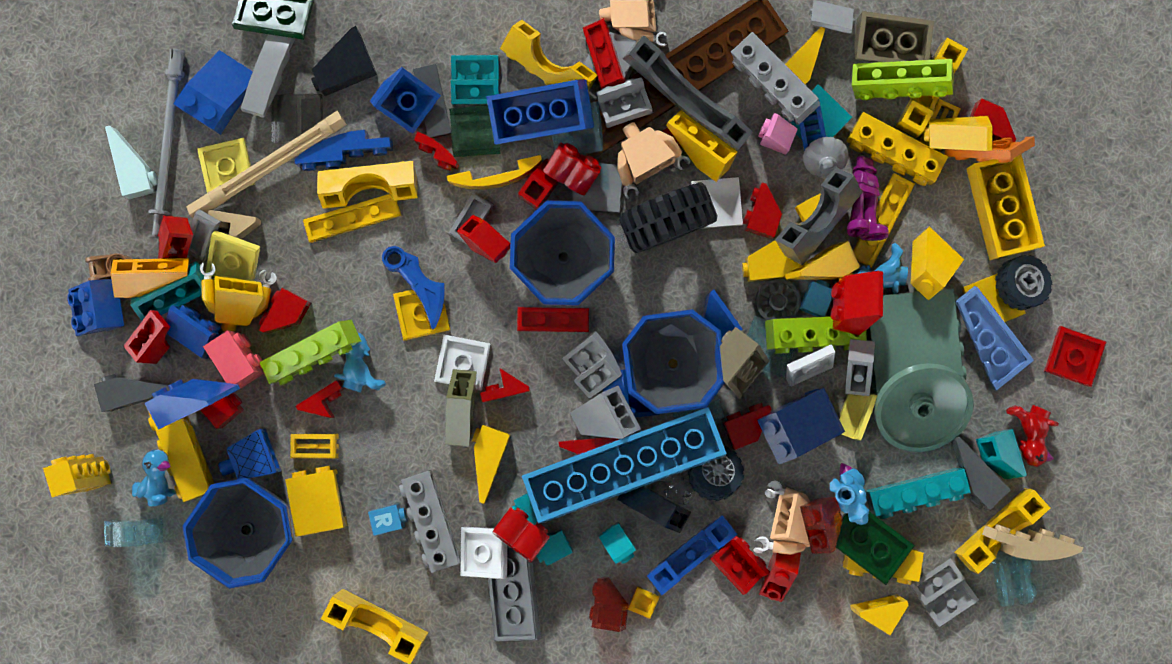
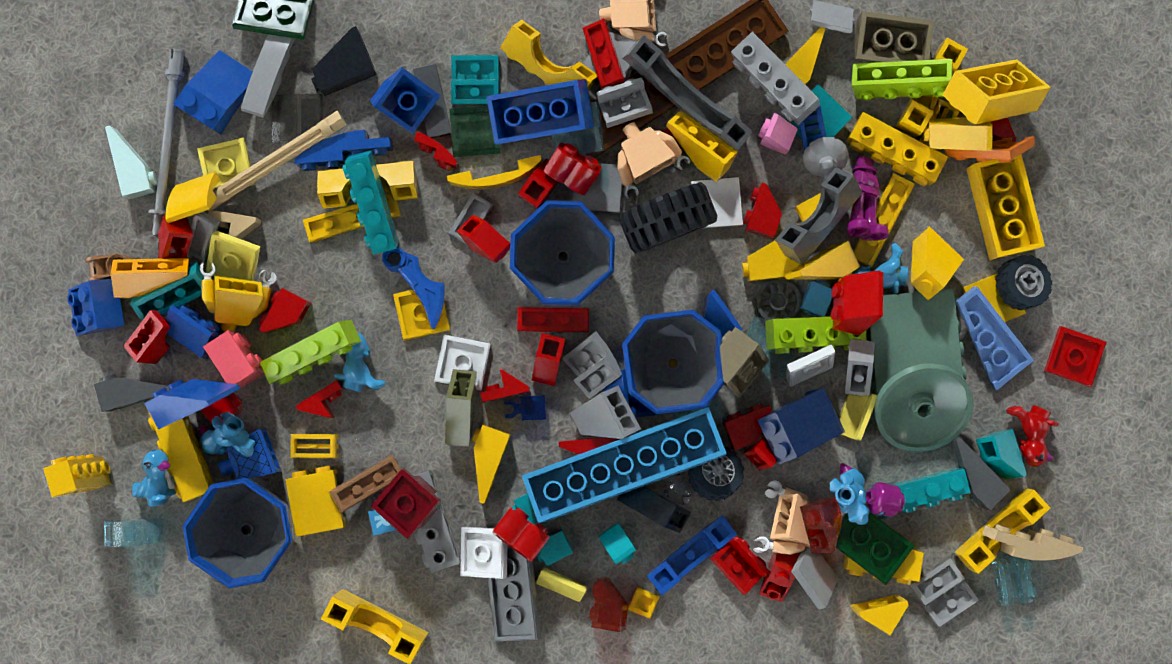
(191, 197): none -> yellow slope
(226, 433): none -> dark azure animal
(364, 484): none -> medium nougat tile
(371, 201): none -> teal brick
(407, 503): none -> dark red panel
(530, 408): none -> clear blue plate
(548, 359): none -> red slope
(561, 584): none -> light yellow slope
(760, 455): none -> red slope
(815, 577): none -> light grey tile
(885, 499): none -> magenta head
(995, 91): none -> yellow brick

